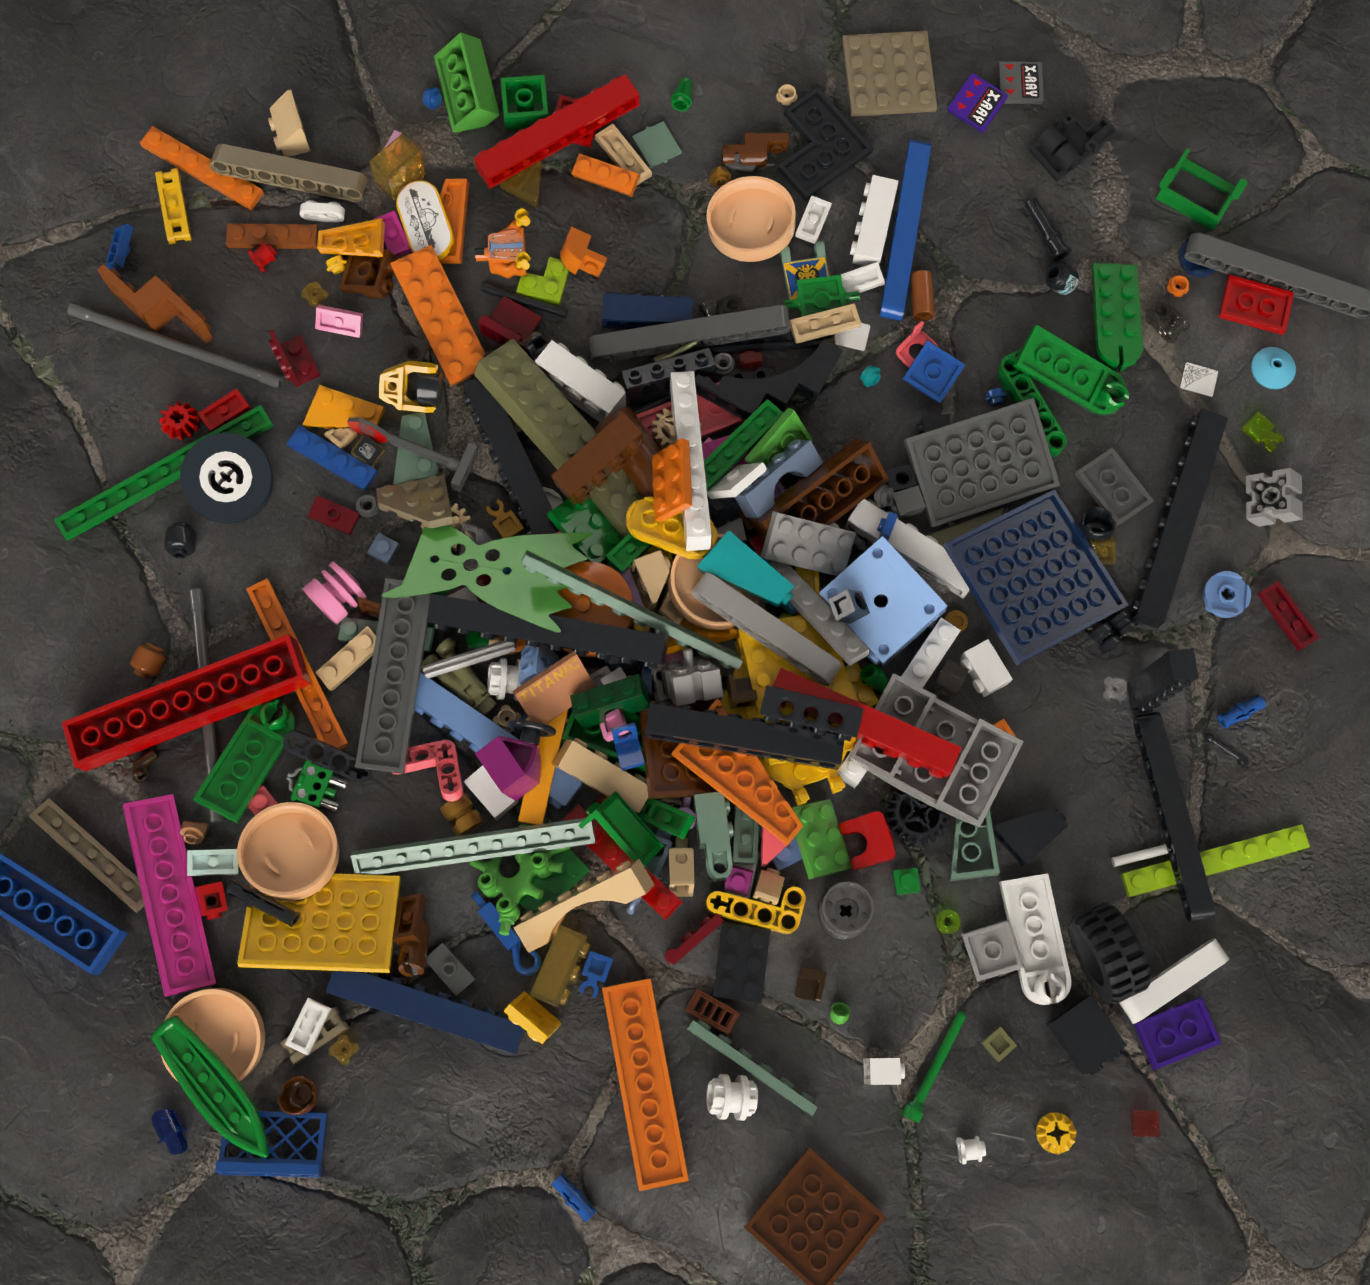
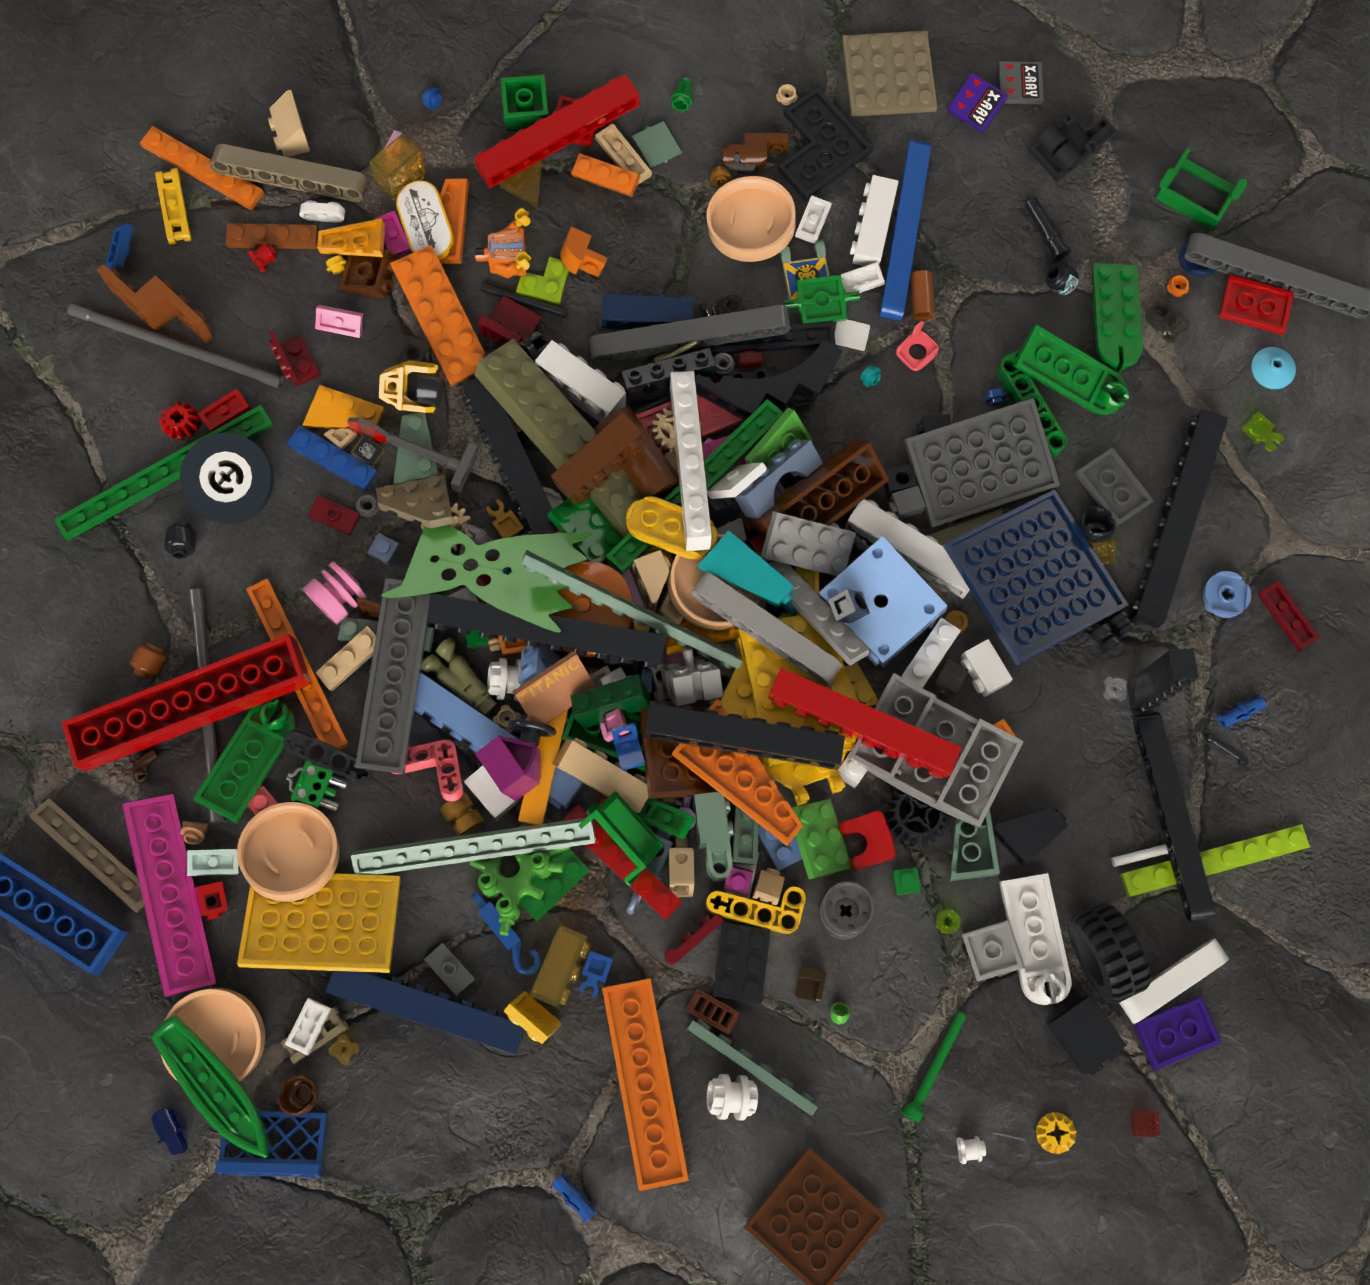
(255, 899): black pin -> none
(311, 288): clear yellow plate -> none
(411, 935): reddish brown plate -> none
(466, 83): bright green slope -> none
(468, 658): light grey axle -> none
(621, 886): tan arch -> none
(671, 480): orange plate -> none
(740, 692): dark brown panel -> none
(769, 847): coral slope -> none
(825, 323): tan plate -> none
(850, 714): black brick -> none
(874, 677): green cone -> none
(883, 1071): white brick -> none
(884, 496): dark grey plate -> none
(886, 525): blue plate -> none
(933, 372): blue plate -> none
(998, 1044): olive plate -> none
(1199, 379): white sticker -> none
(1274, 497): light grey brick -> none

